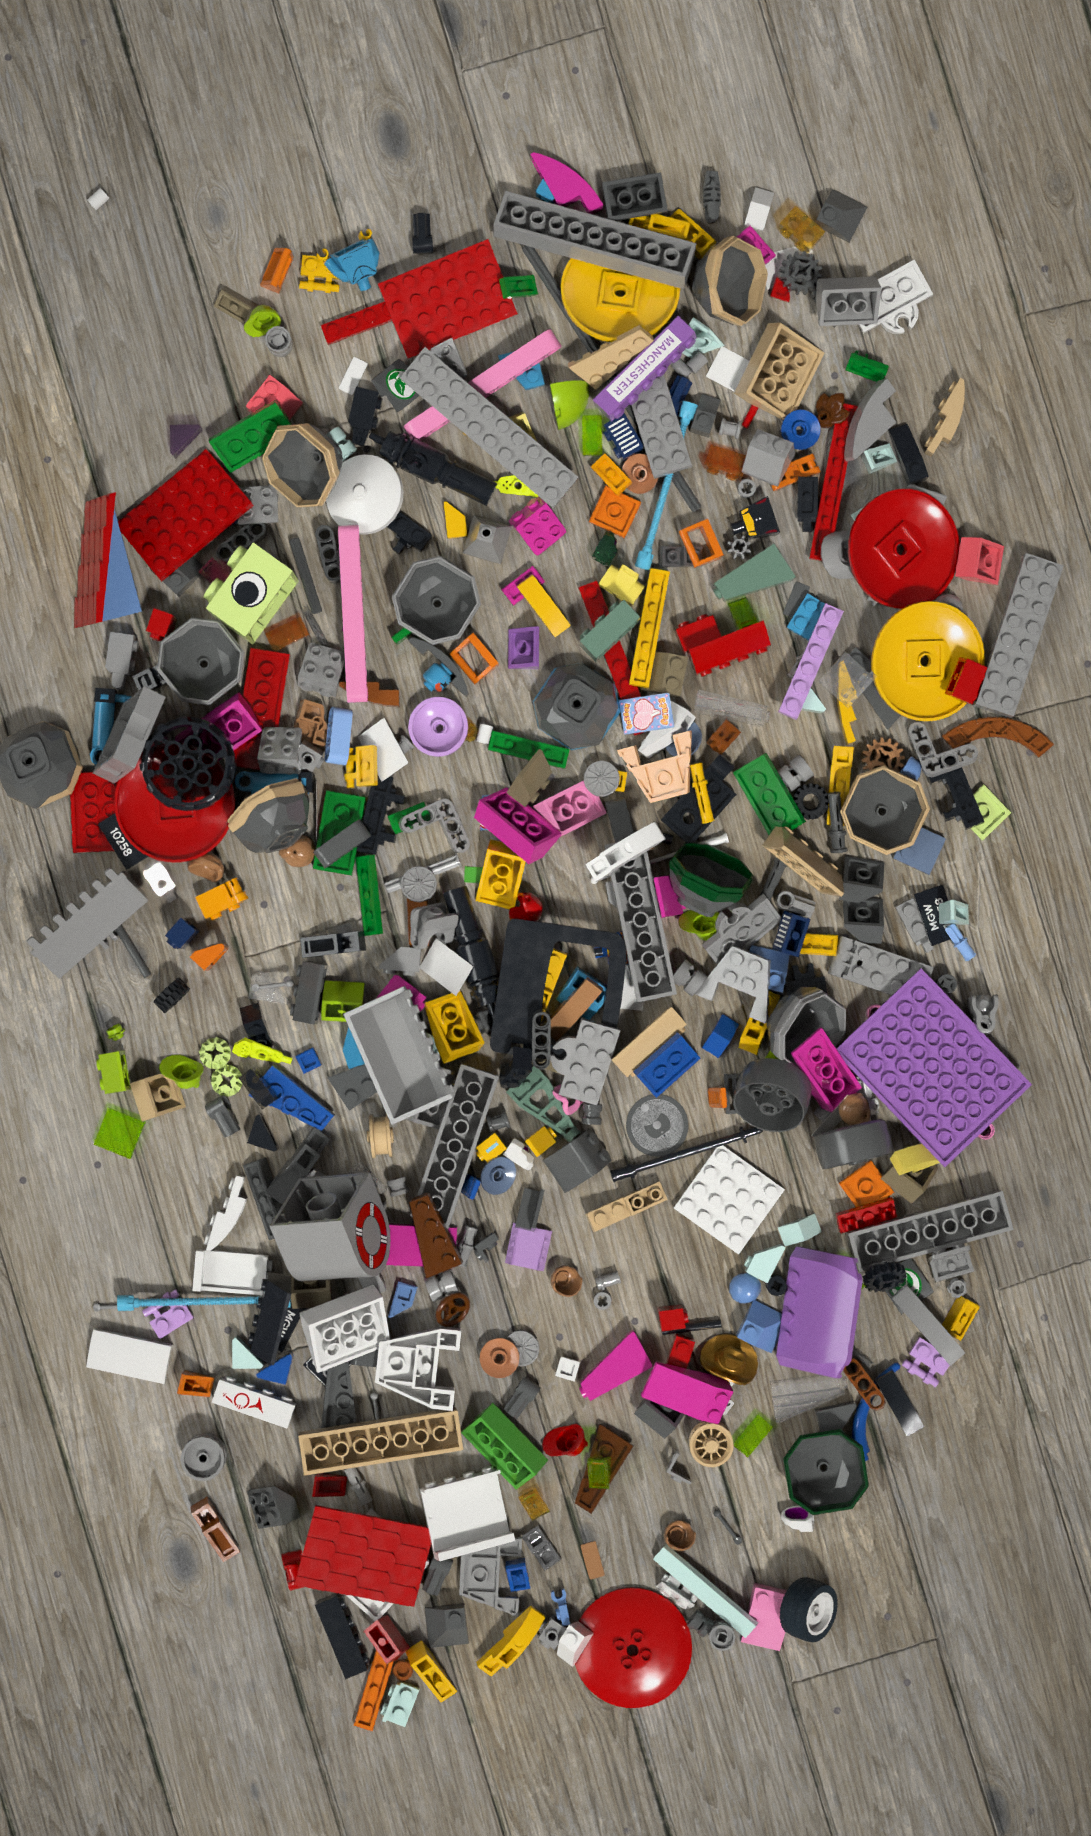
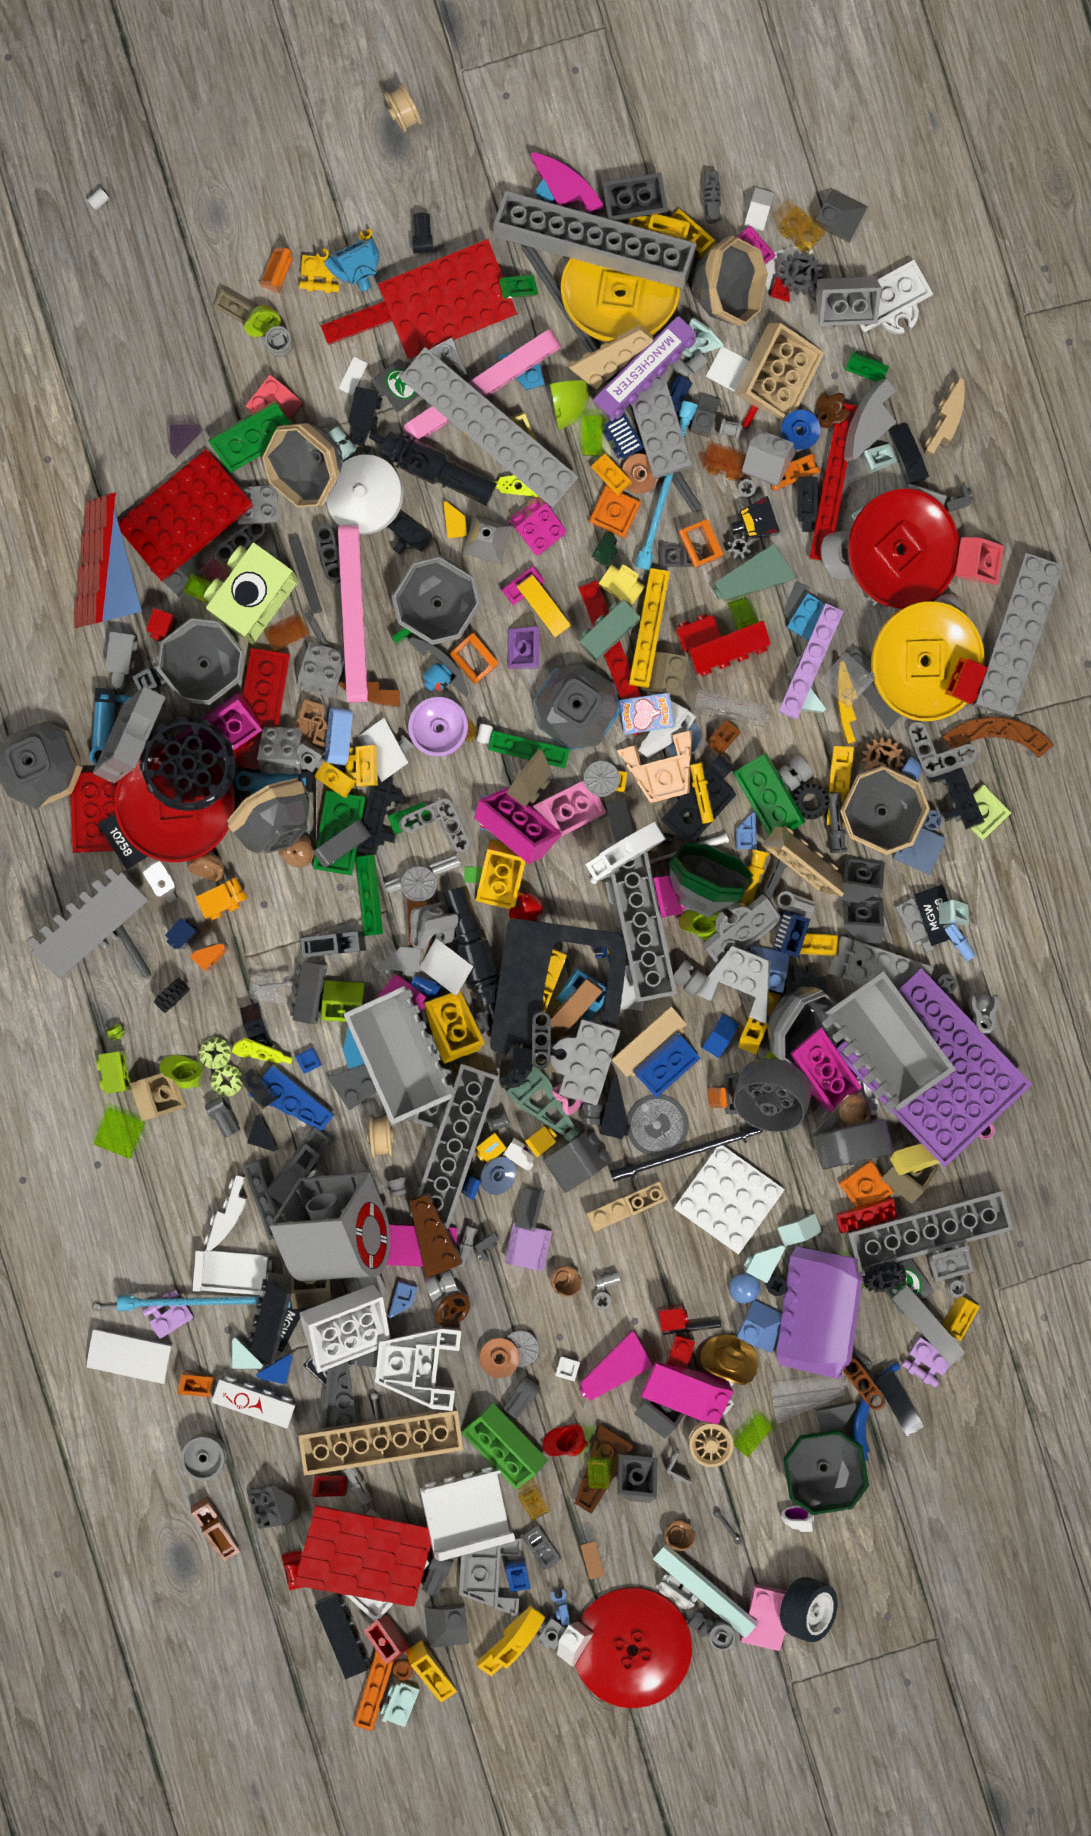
(196, 588): none -> clear neon green slope
(335, 779): none -> yellow plate
(402, 108): none -> tan wheel
(427, 987): none -> blue cone
(615, 1117): none -> black slope
(637, 1478): none -> dark grey slope
(747, 833): none -> medium blue tile
(757, 869): none -> yellow pin
(888, 1042): none -> light grey piece
(934, 818): none -> sand blue wheel
(956, 502): none -> dark grey bracket

